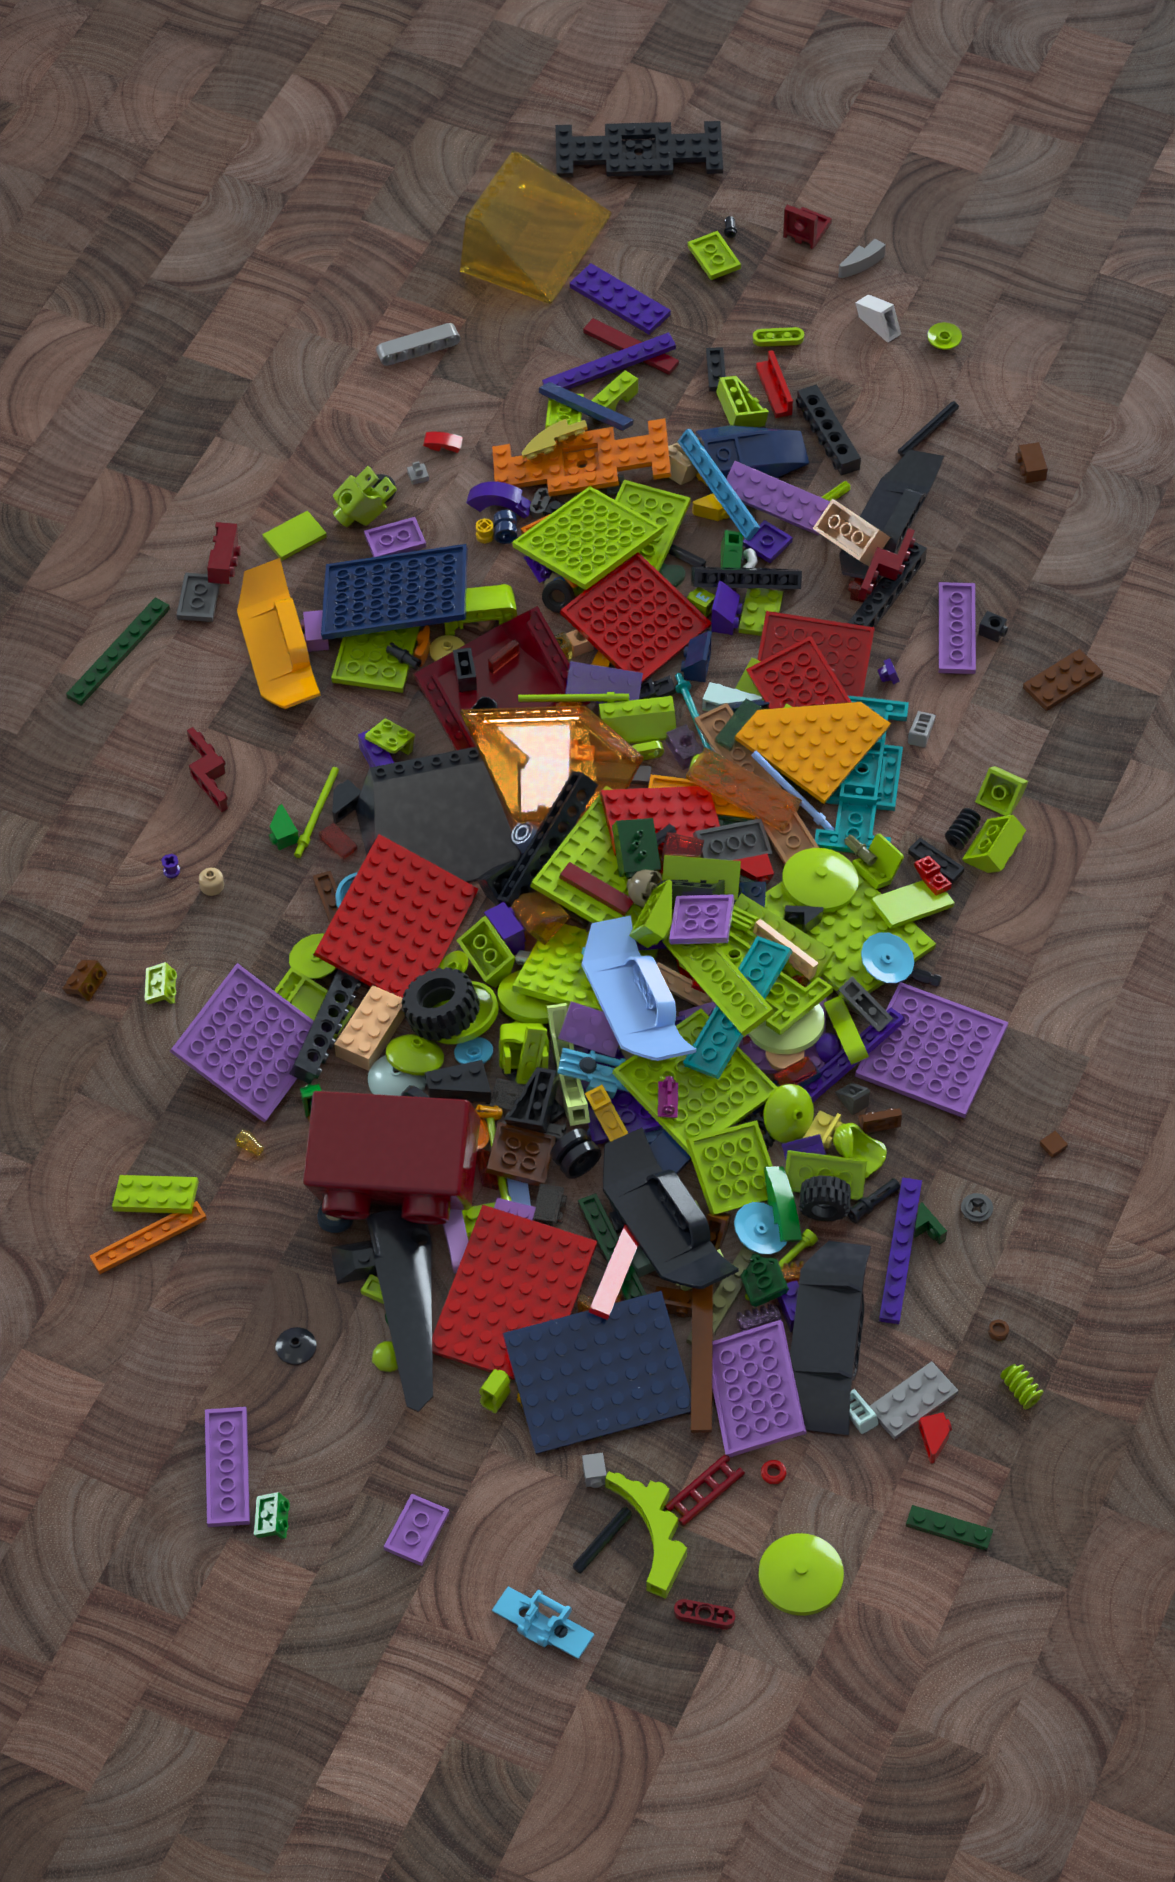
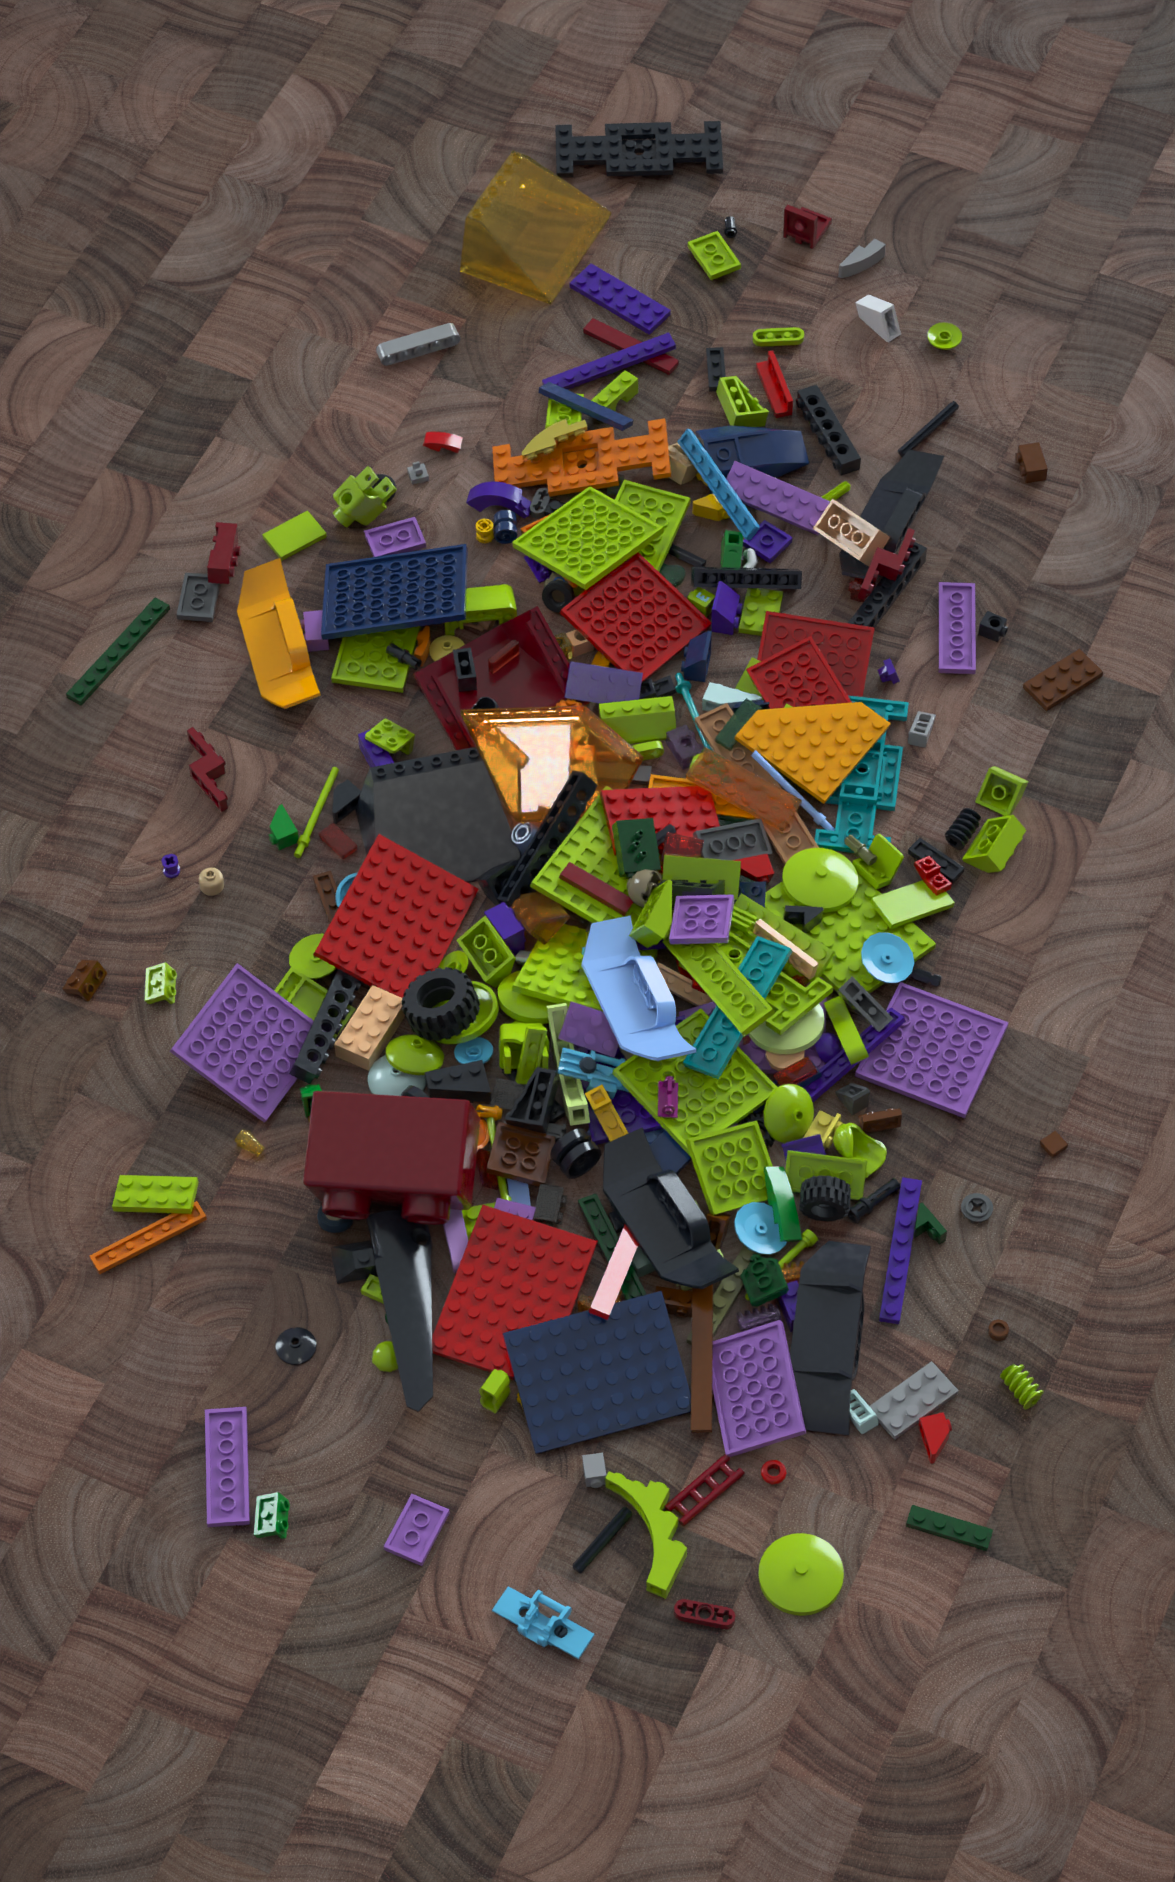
(609, 697): lime bar -> none

